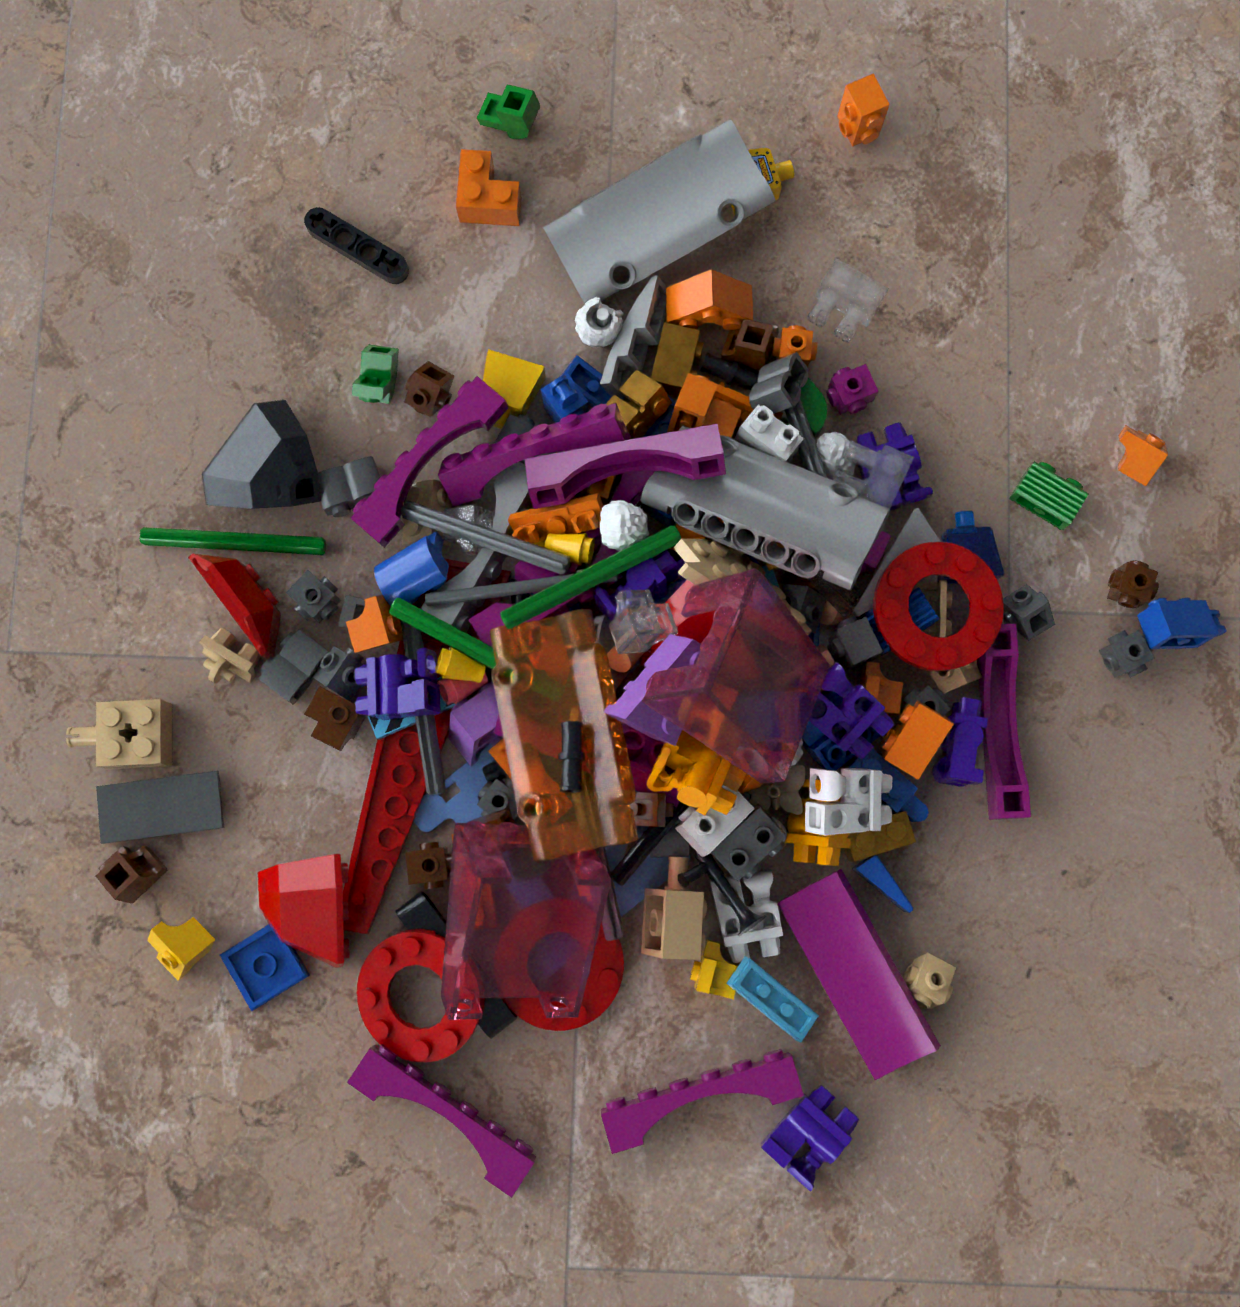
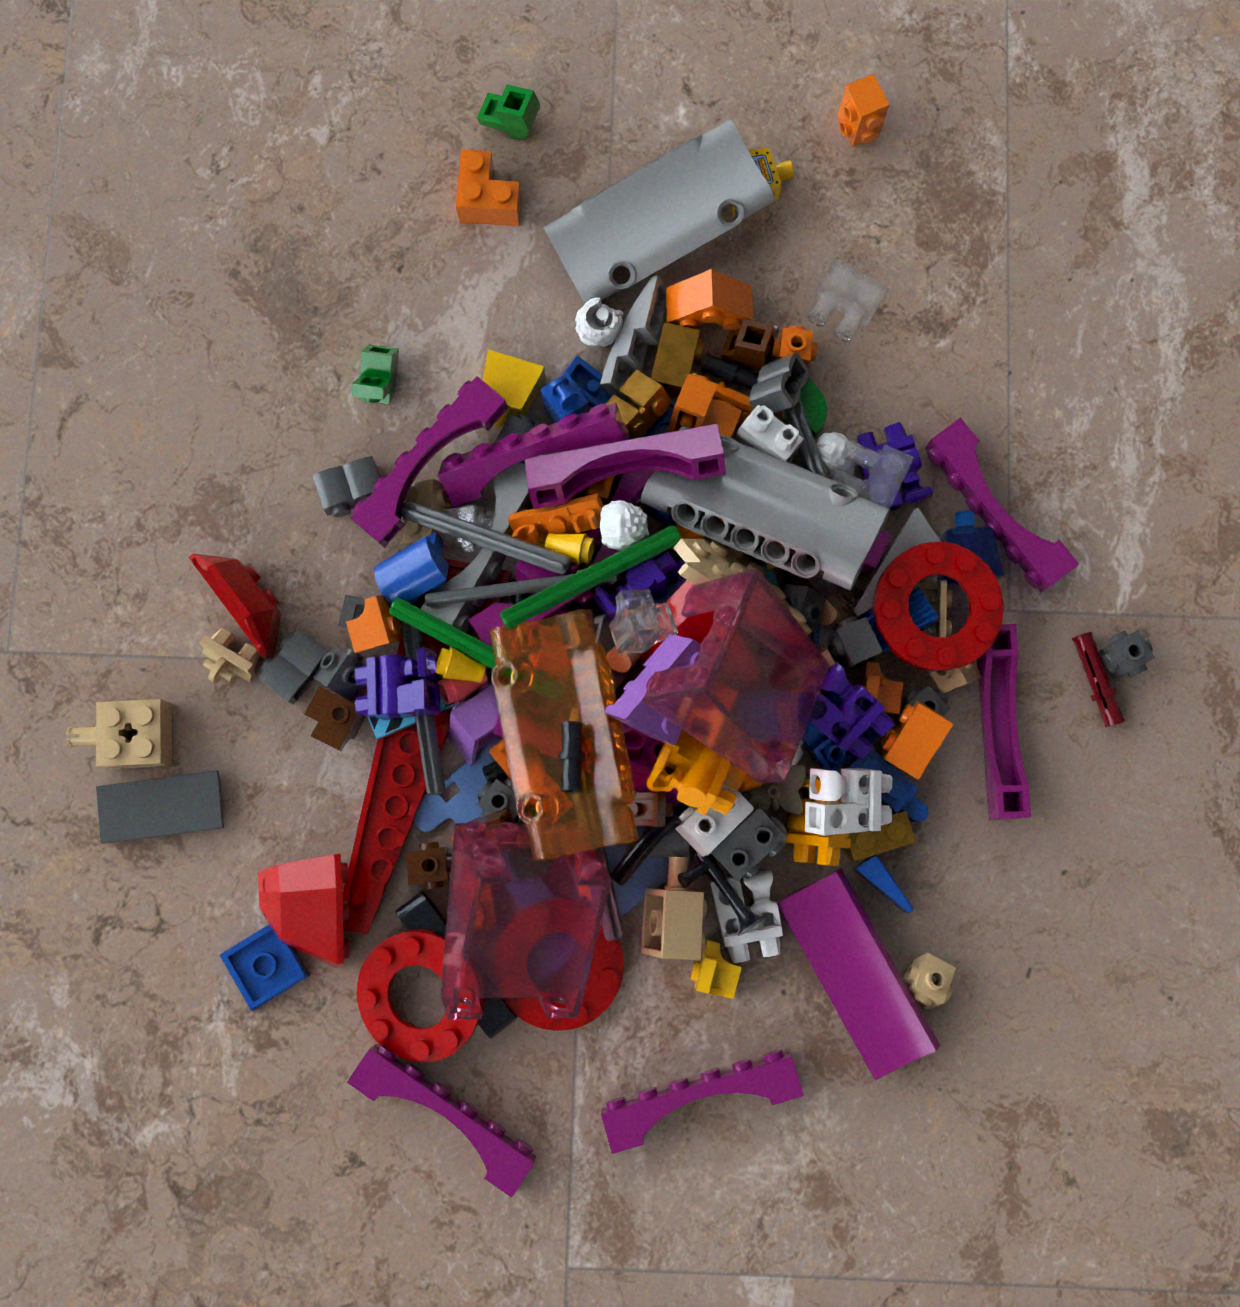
(130, 874): reddish brown brick -> none
(180, 945): yellow brick -> none
(232, 541): green axle -> none
(263, 462): black brick -> none
(314, 597): dark grey brick -> none
(357, 244): black beam -> none
(428, 389): reddish brown brick -> none
(772, 999): medium azure tile -> none
(812, 1125): dark purple hips -> none
(851, 389): magenta brick -> none
(961, 745): dark purple hips -> none
(1028, 611): dark grey brick -> none
(1040, 559): none -> magenta arch
(1049, 495): green brick -> none
(1098, 680): none -> dark red pin
(1126, 591): reddish brown brick -> none
(1142, 454): orange brick -> none
(1179, 623): blue brick -> none

